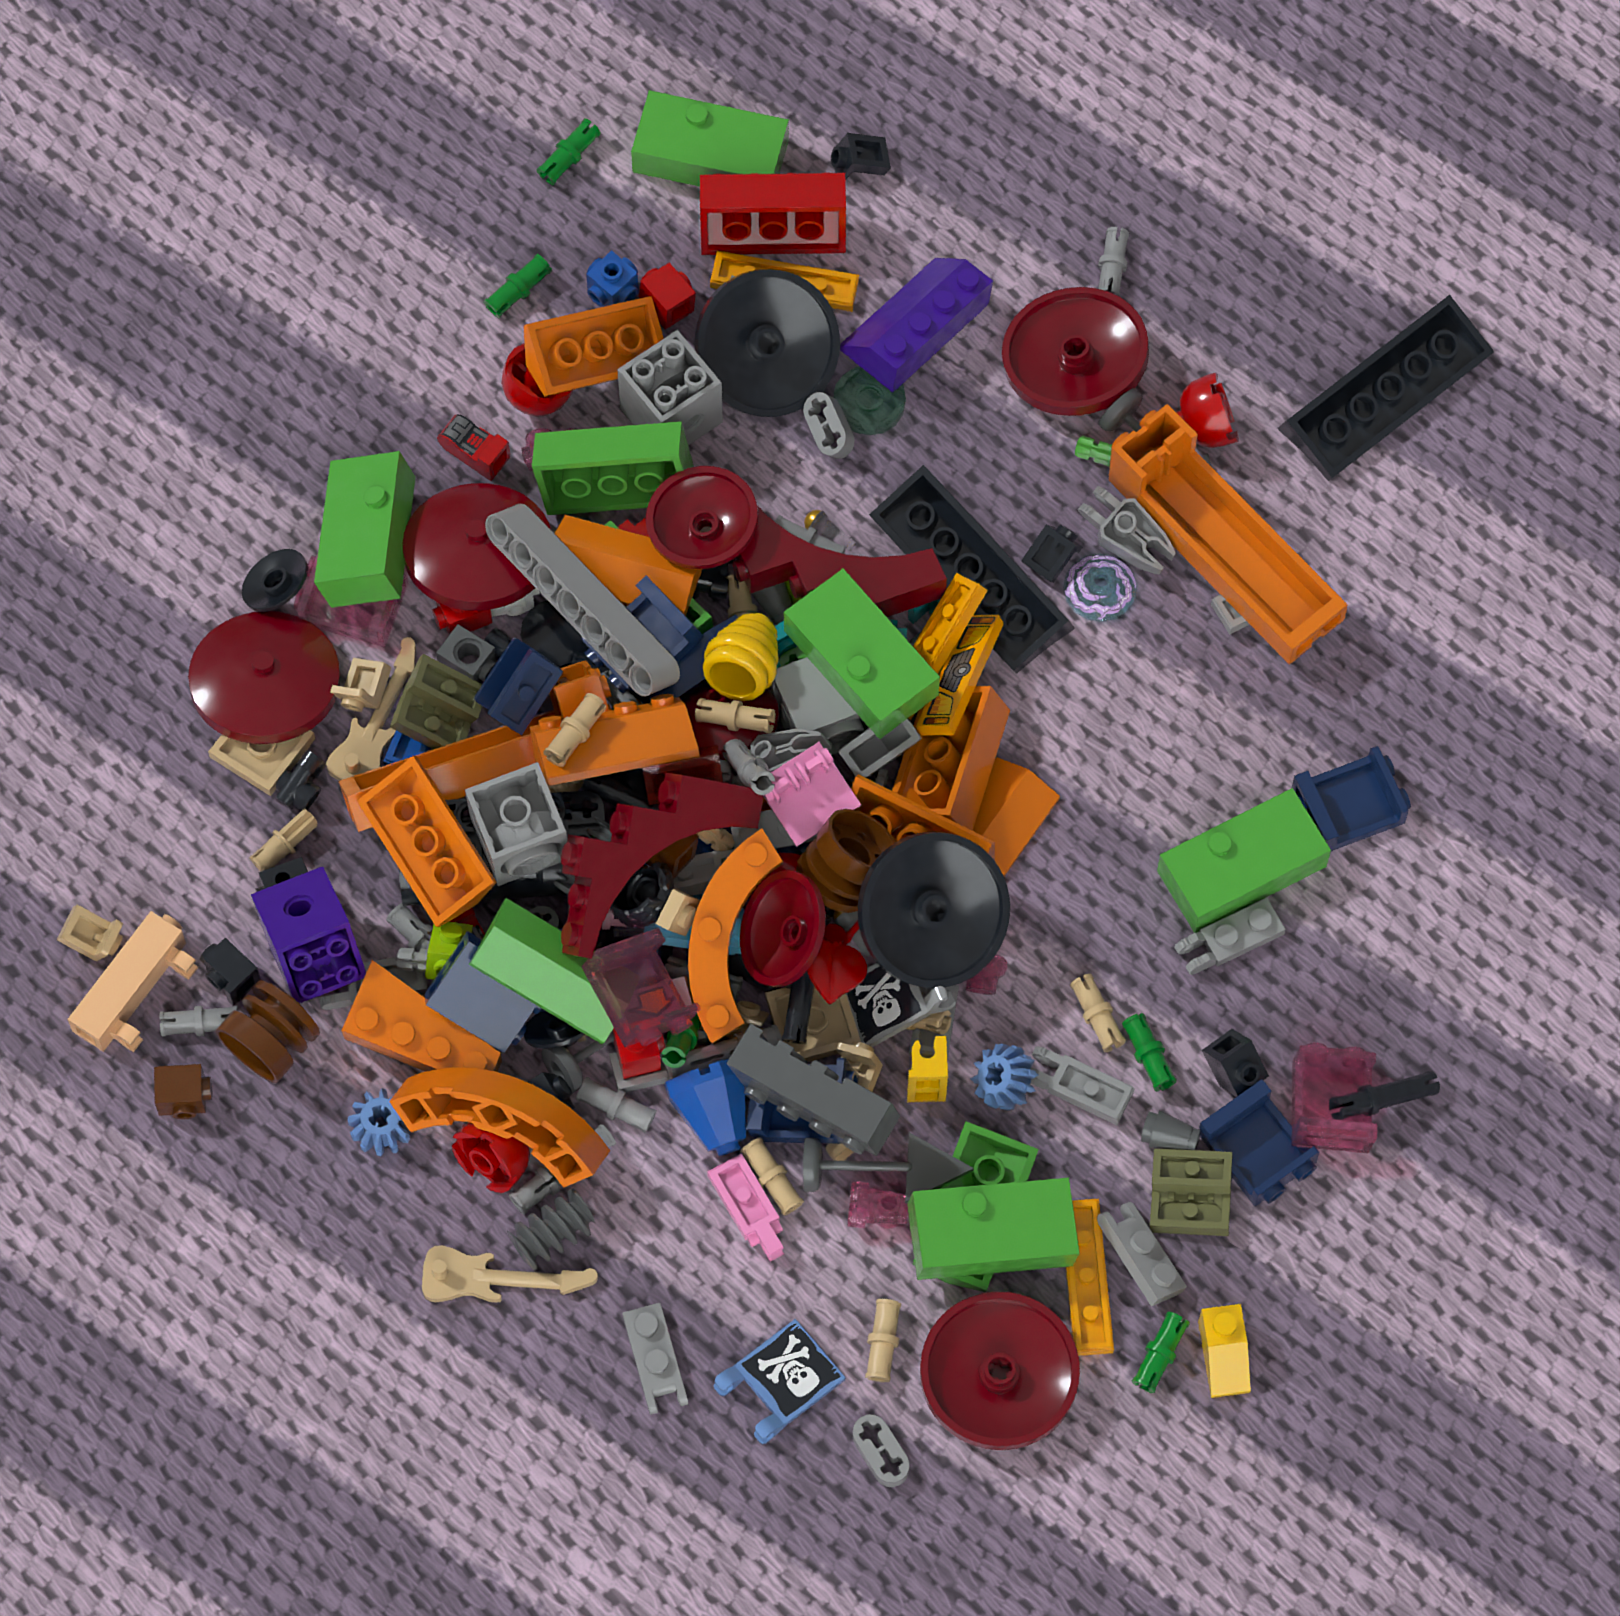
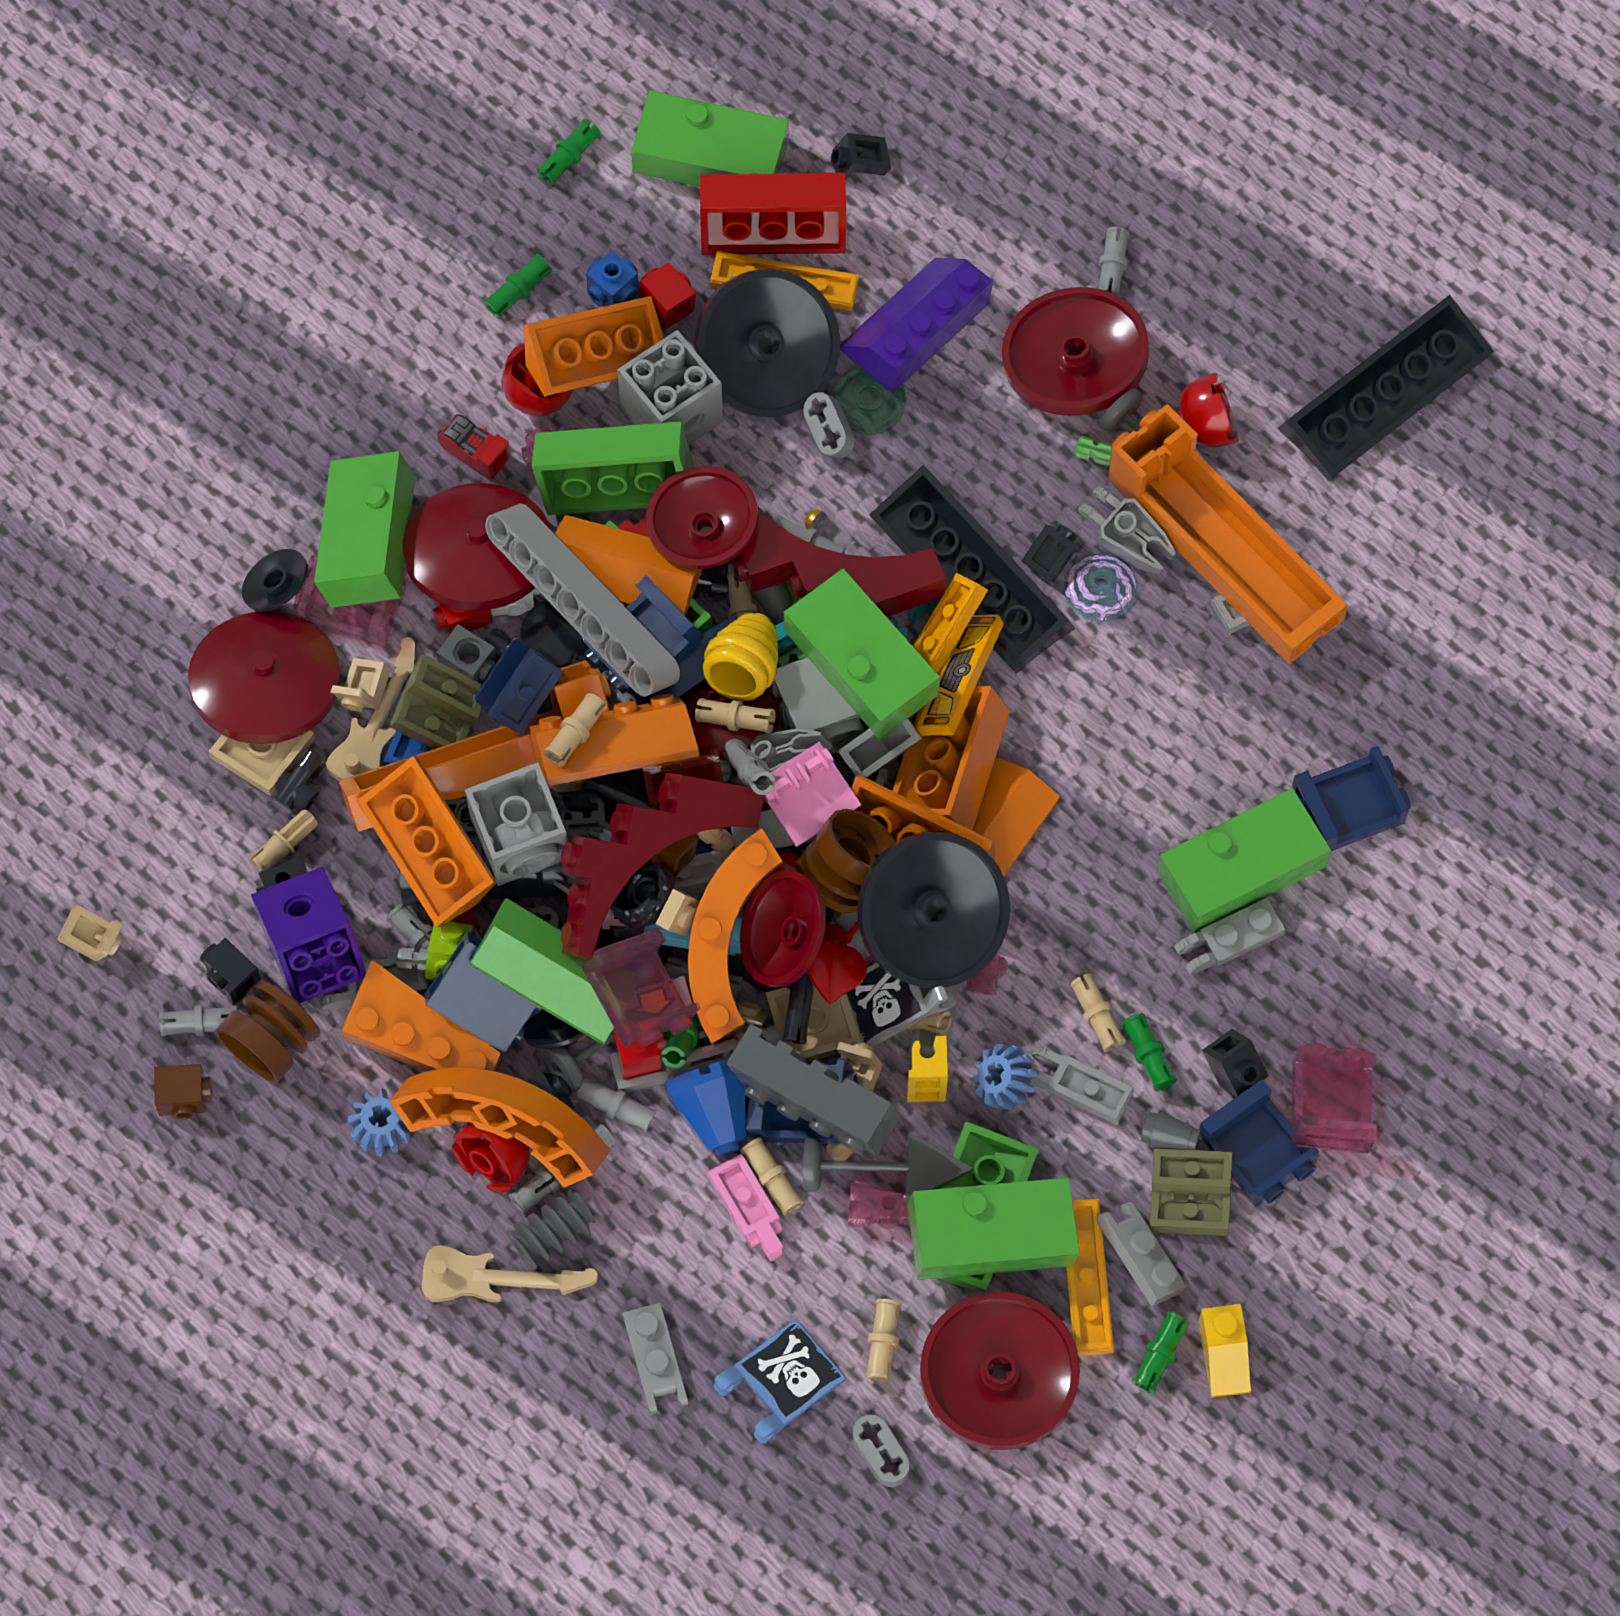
(128, 981): light nougat brick -> none
(1371, 1099): black pin -> none

